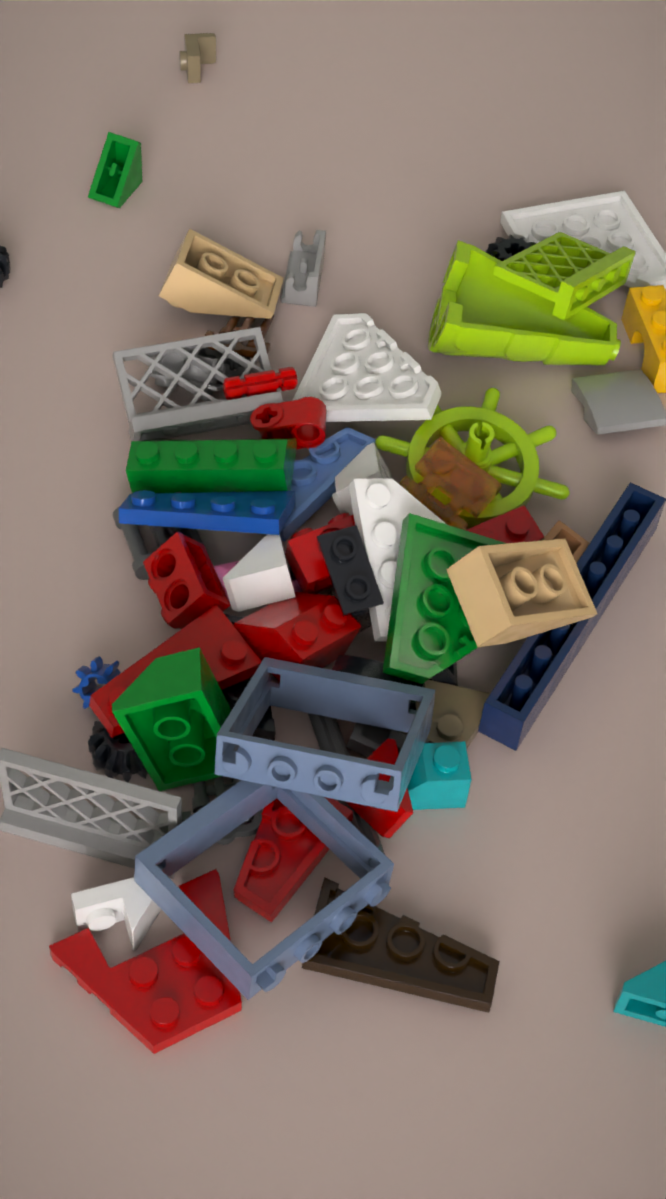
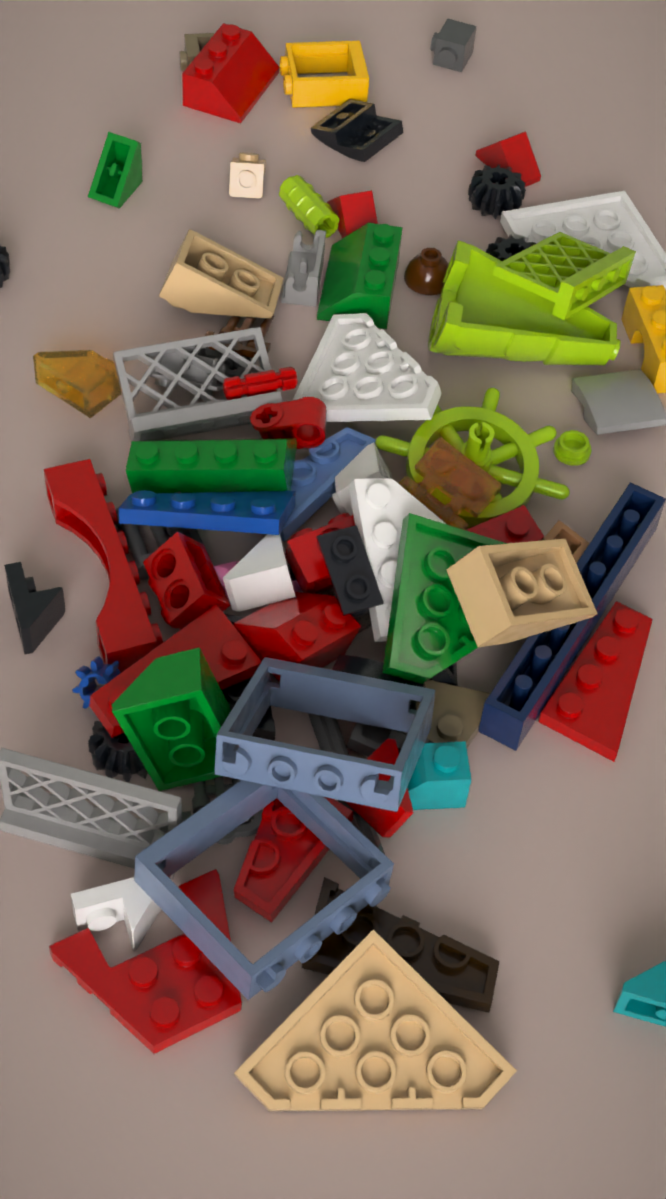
(34, 611): none -> black slope
(78, 378): none -> clear yellow slope
(80, 507): none -> red arch
(228, 74): none -> red slope
(247, 175): none -> bracket
(308, 206): none -> lime axle
(324, 58): none -> yellow window
(354, 211): none -> red slope
(357, 130): none -> black slope
(362, 274): none -> green slope
(374, 1043): none -> tan plate
(426, 272): none -> reddish brown brick
(453, 45): none -> dark grey brick
(496, 190): none -> black gear
(512, 153): none -> red slope
(572, 448): none -> lime plate
(599, 687): none -> red wing

